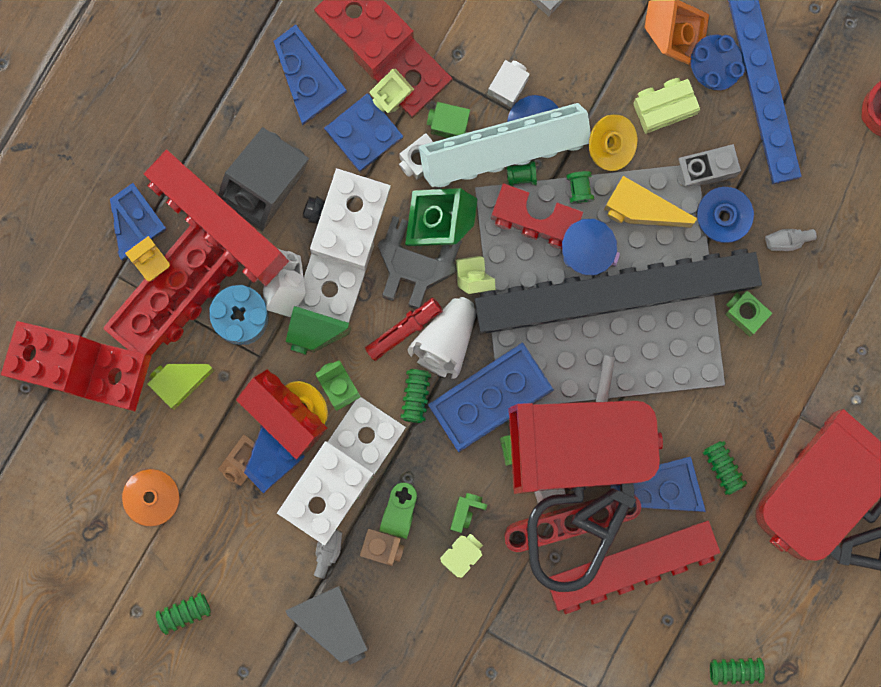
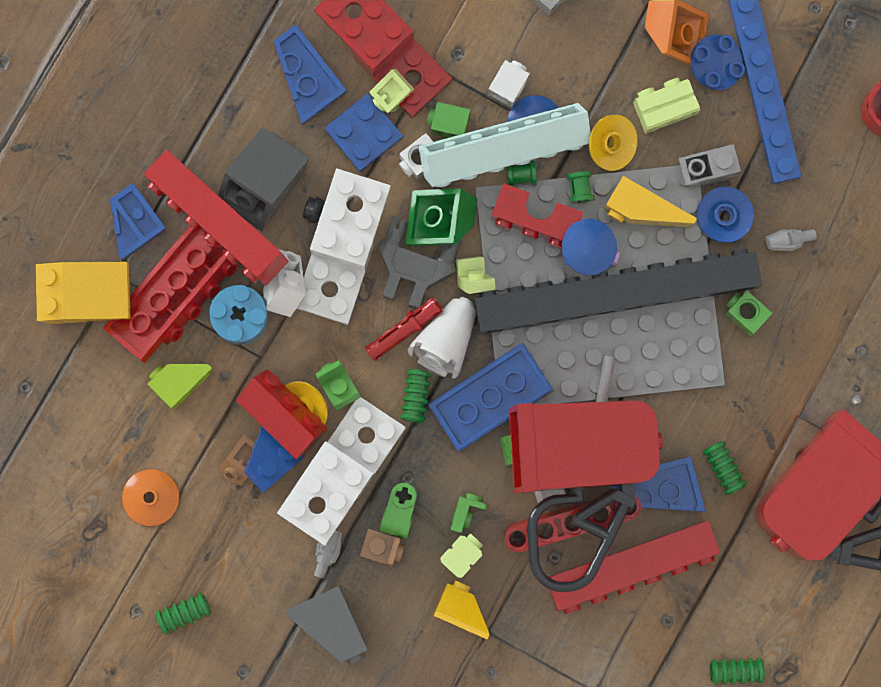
(76, 365): red bracket -> none
(82, 292): none -> yellow slope
(148, 259): yellow slope -> none
(313, 331): green slope -> none
(461, 609): none -> yellow slope

